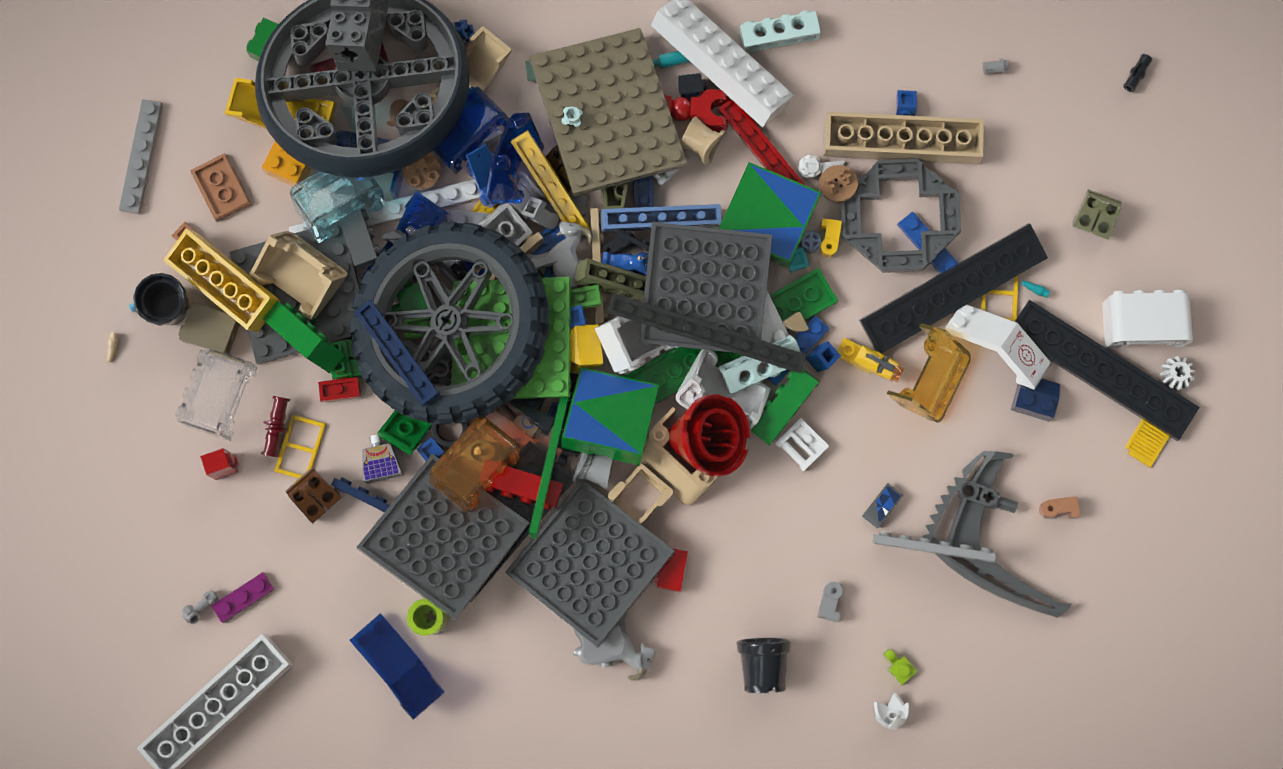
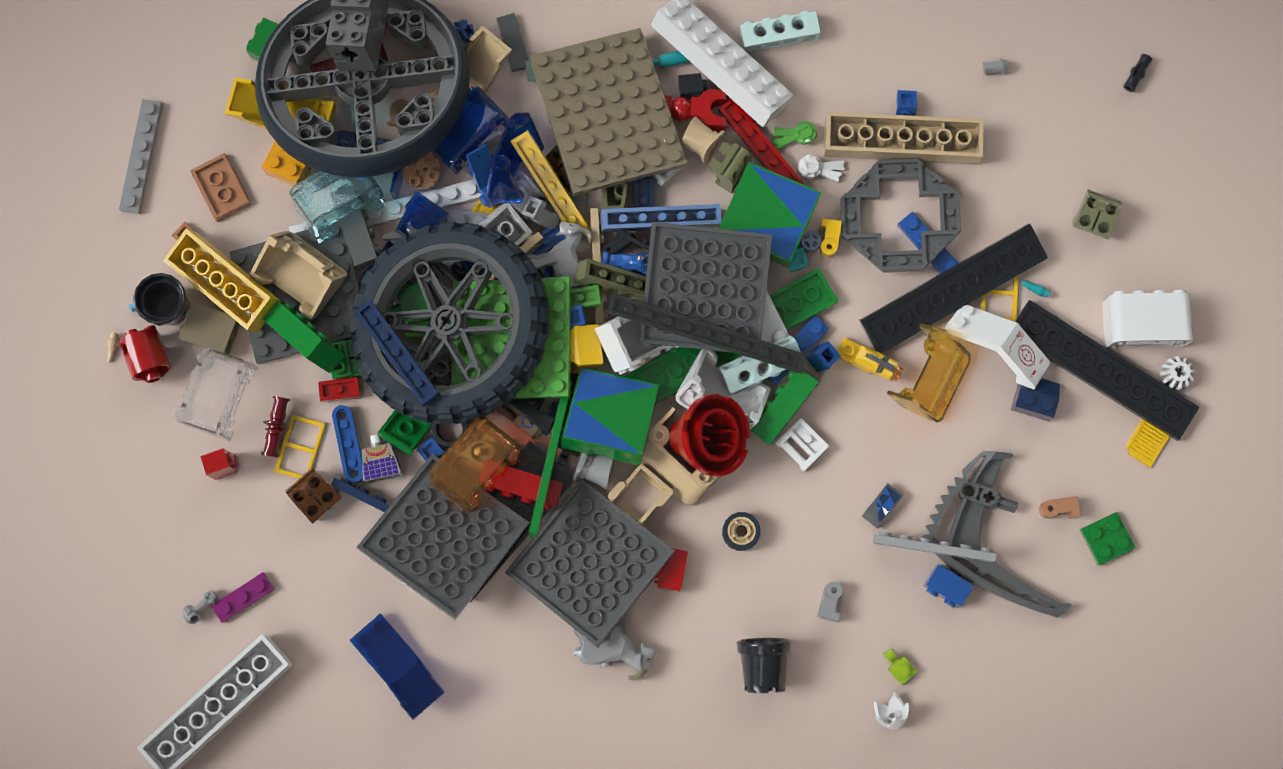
(145, 354): none -> red cylinder
(348, 443): none -> blue plate
(419, 622): lime piece -> none
(512, 38): none -> dark grey tile
(572, 111): light aqua plate -> none
(733, 166): none -> olive hips
(745, 520): none -> wheel
(796, 323): tan tile -> none
(803, 133): none -> bright green piece
(831, 189): medium nougat plate -> none
(948, 586): none -> blue brick
(1107, 538): none -> green plate

